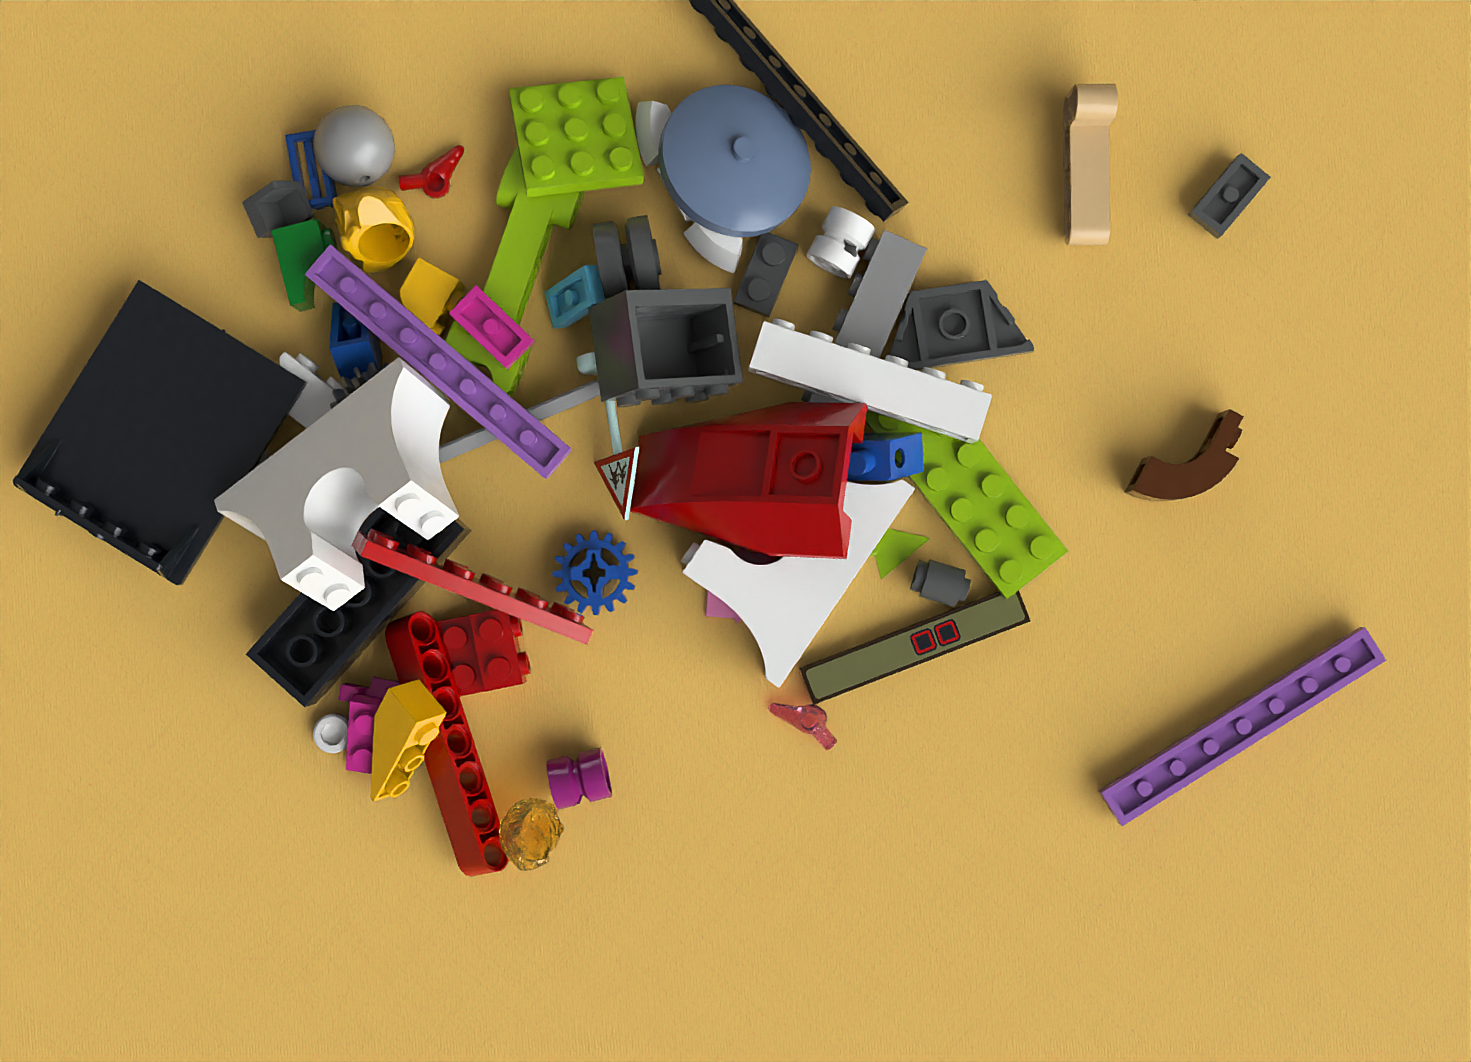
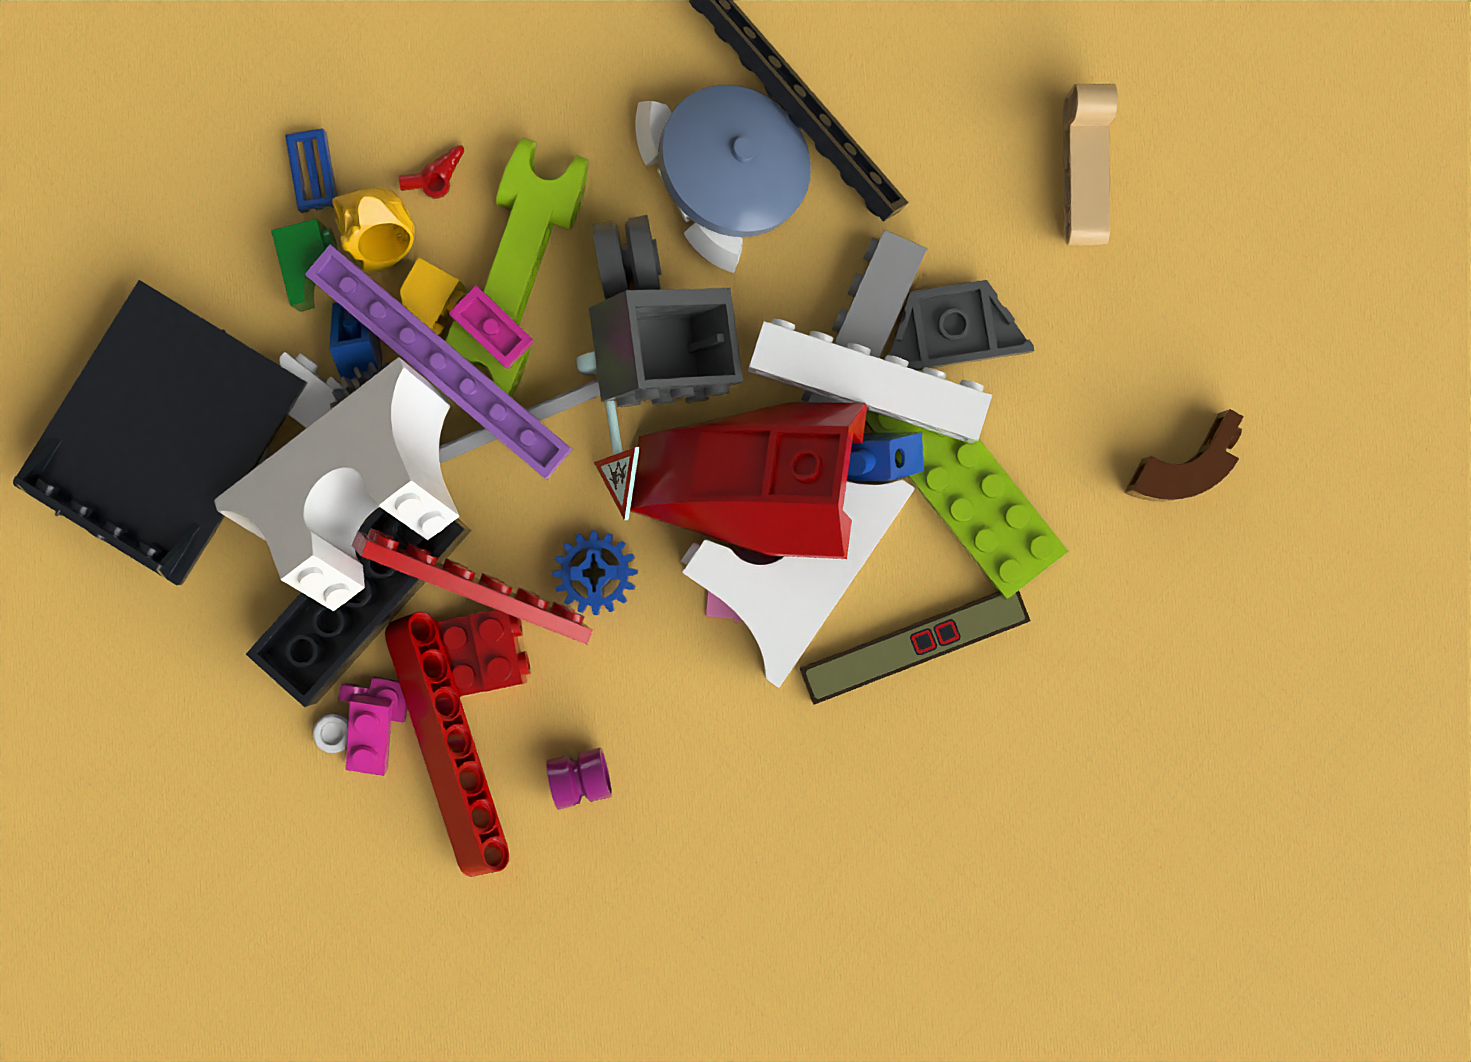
(277, 206): dark grey panel -> none
(354, 145): light grey piece -> none
(402, 733): yellow slope -> none
(530, 833): clear yellow hair -> none
(574, 295): medium azure plate -> none
(575, 136): lime plate -> none
(765, 274): dark grey plate -> none
(807, 719): clear pink animal -> none
(842, 239): white wheel -> none
(895, 548): lime piece -> none
(940, 582): dark grey brick -> none
(1229, 195): dark grey plate -> none
(1242, 725): medium lavender plate -> none

